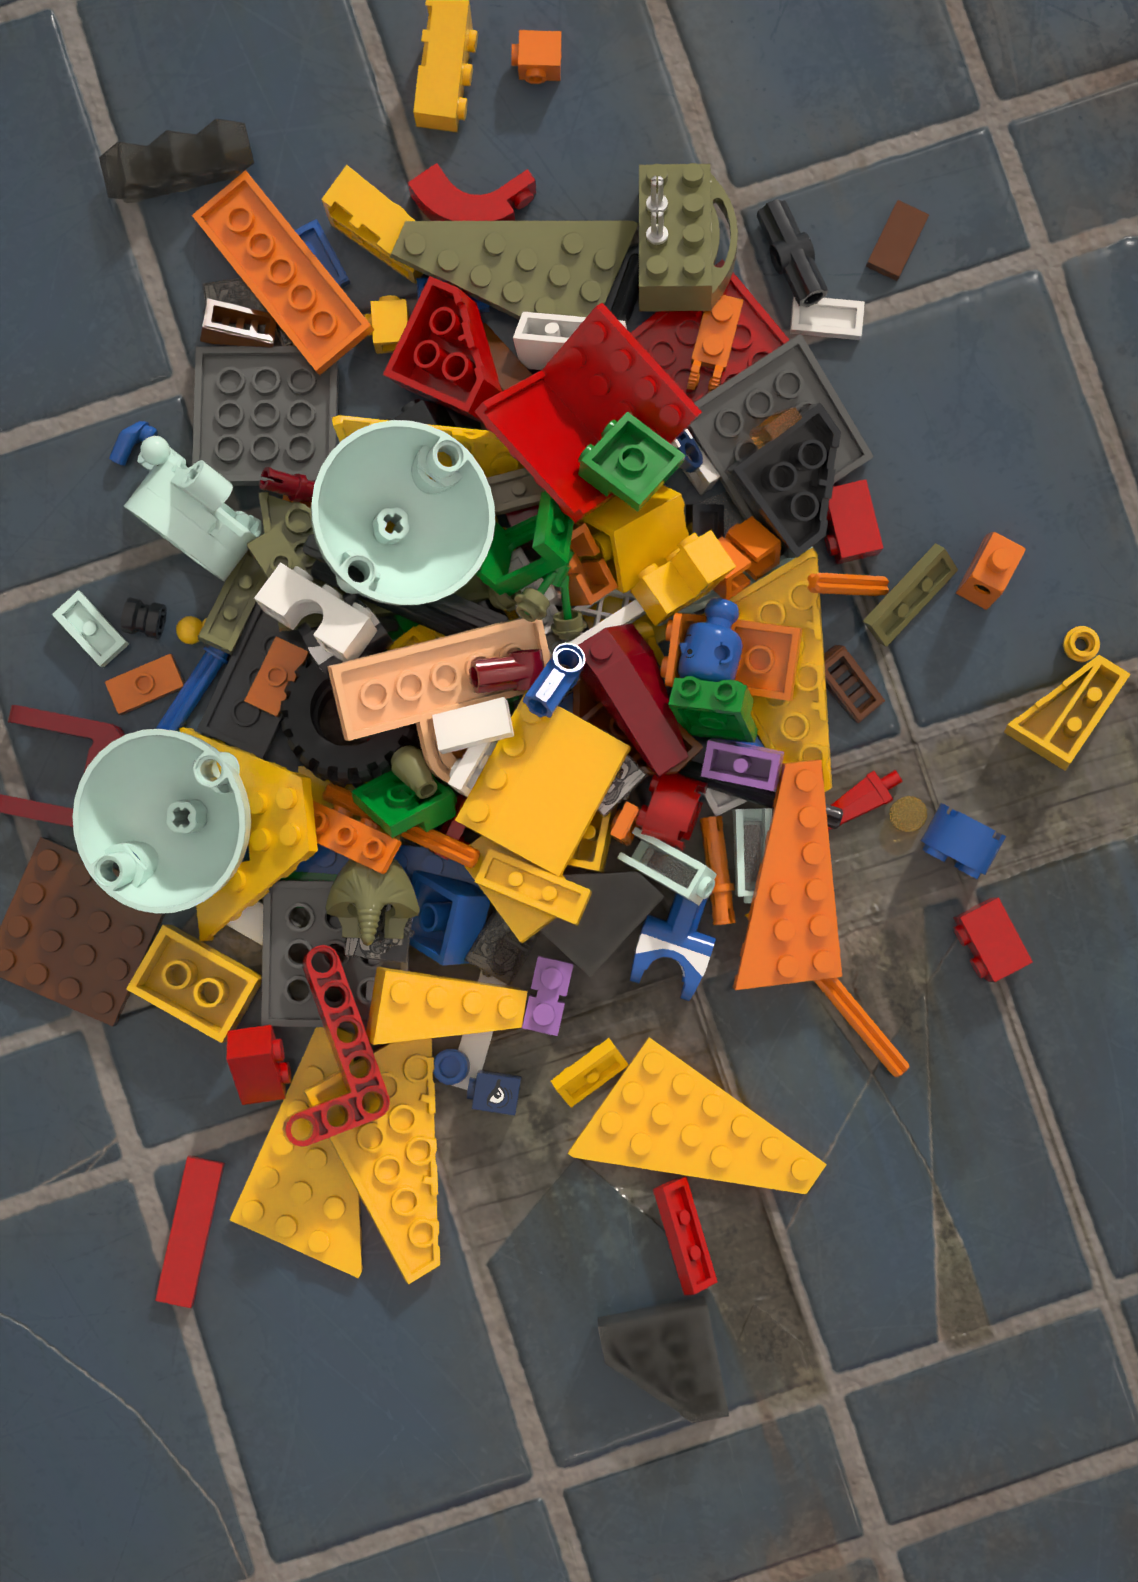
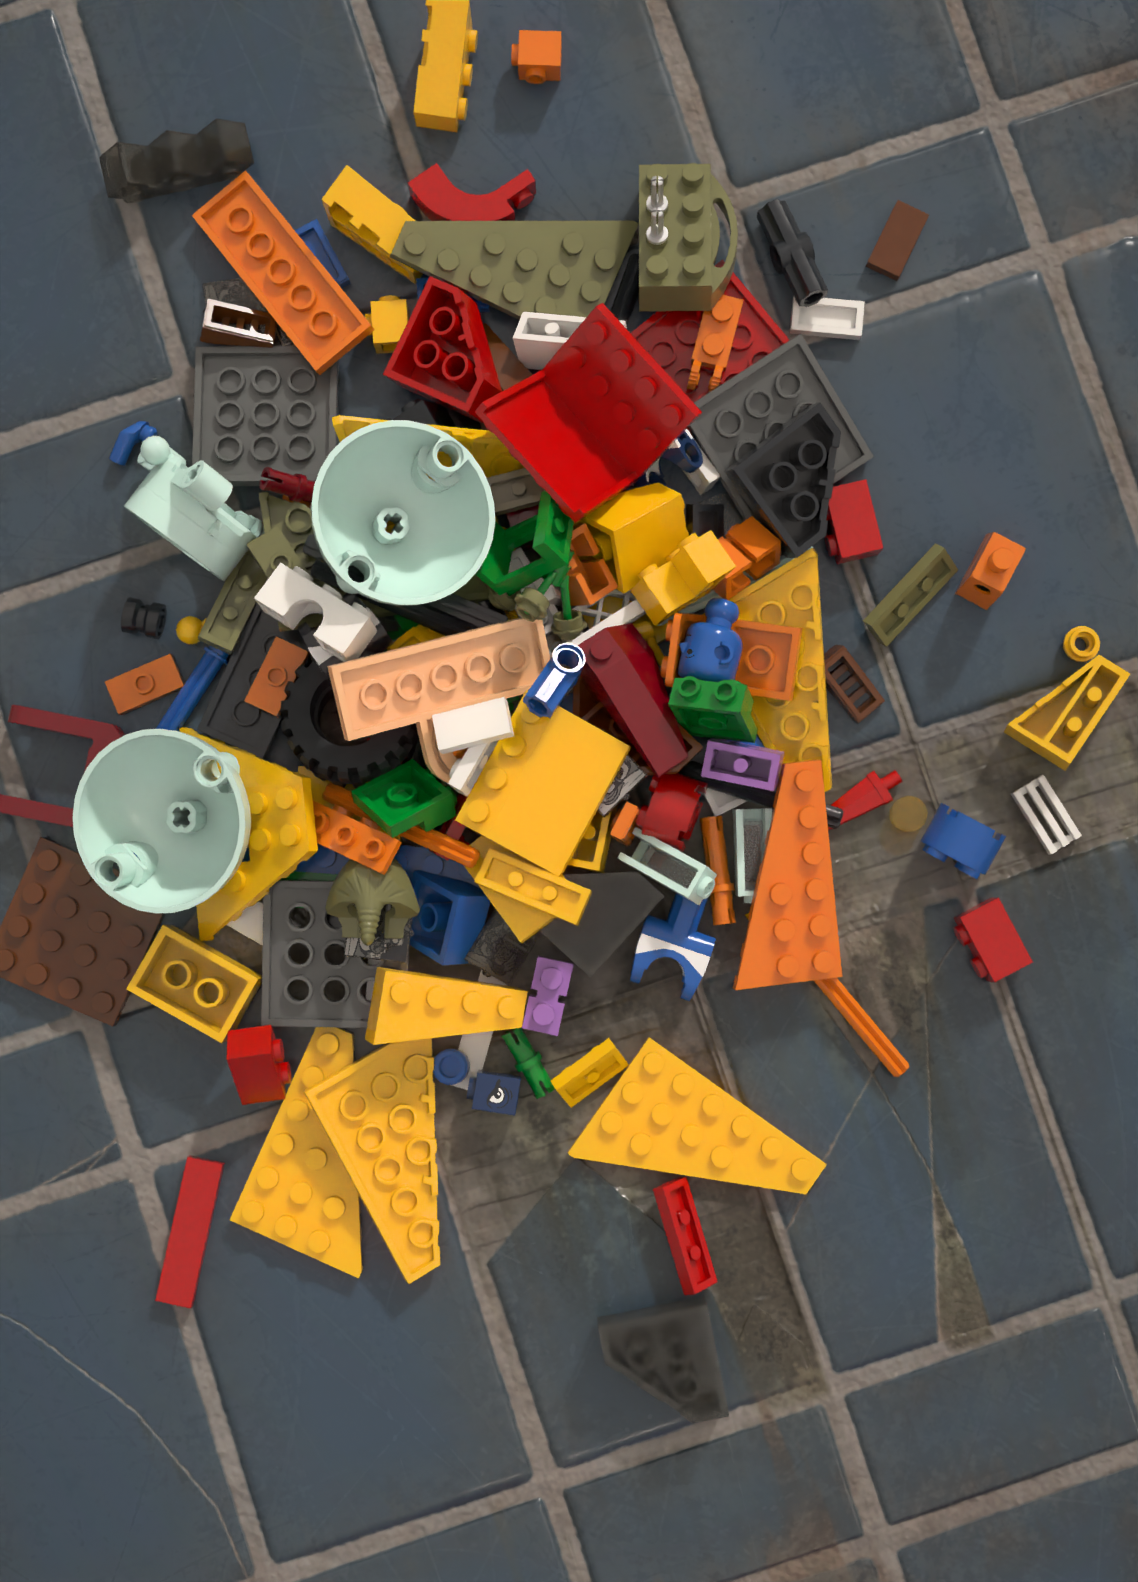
(90, 629): light aqua plate -> none
(343, 1053): red beam -> none
(412, 769): olive cone -> none
(508, 672): dark red piece -> none
(528, 1062): none -> green pin
(629, 461): green plate -> none
(775, 425): clear orange tile -> none
(847, 584): orange axle -> none
(1073, 832): none -> white tile

